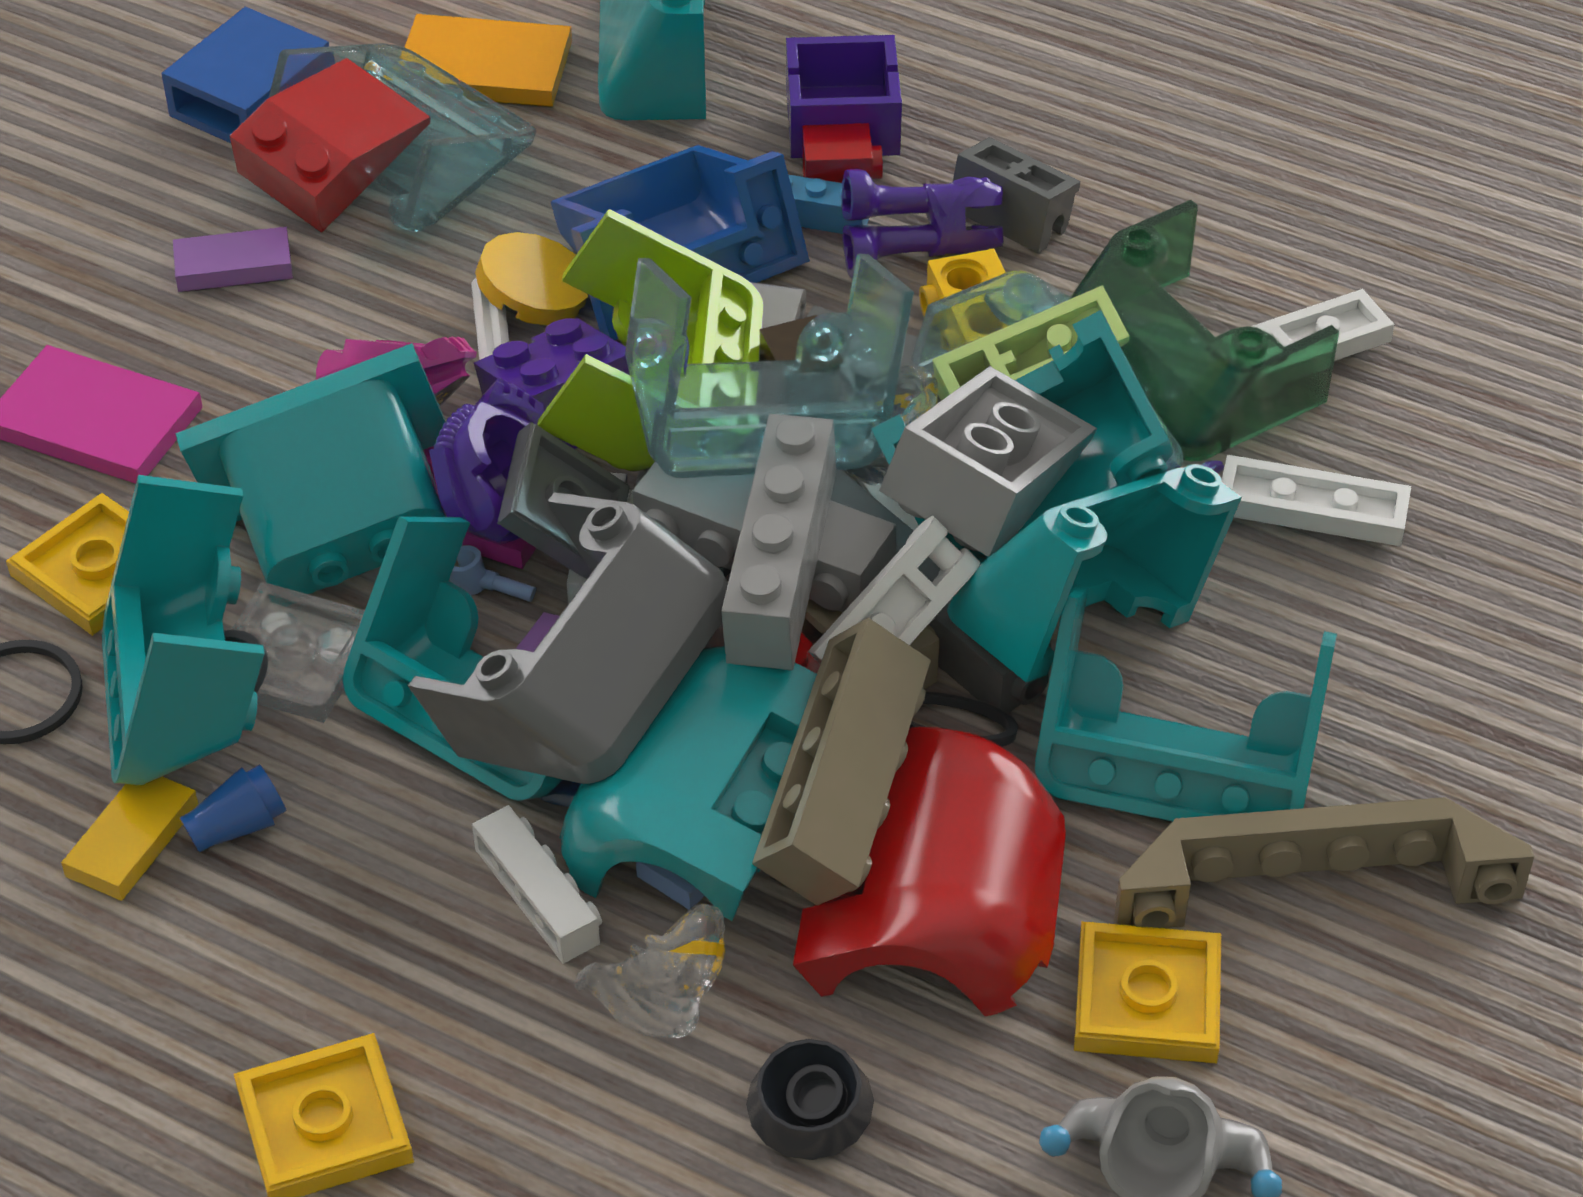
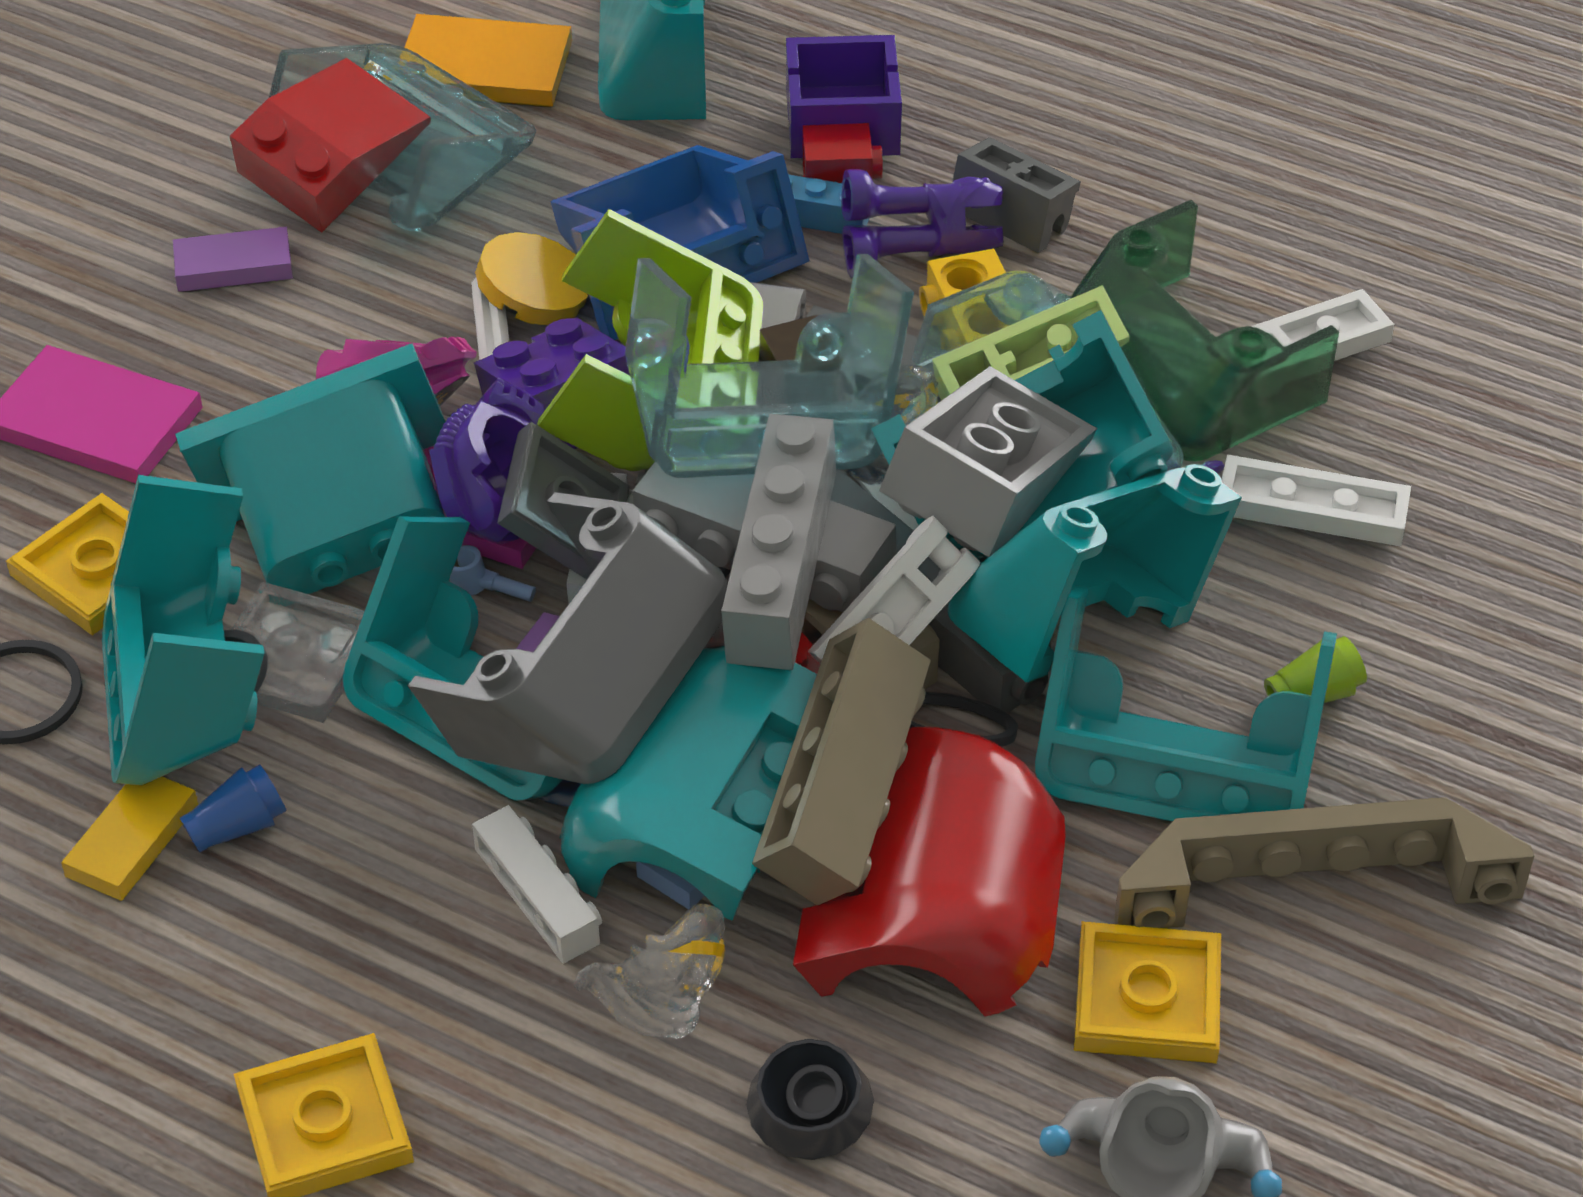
(230, 72): blue brick -> none
(1345, 673): none -> lime cone

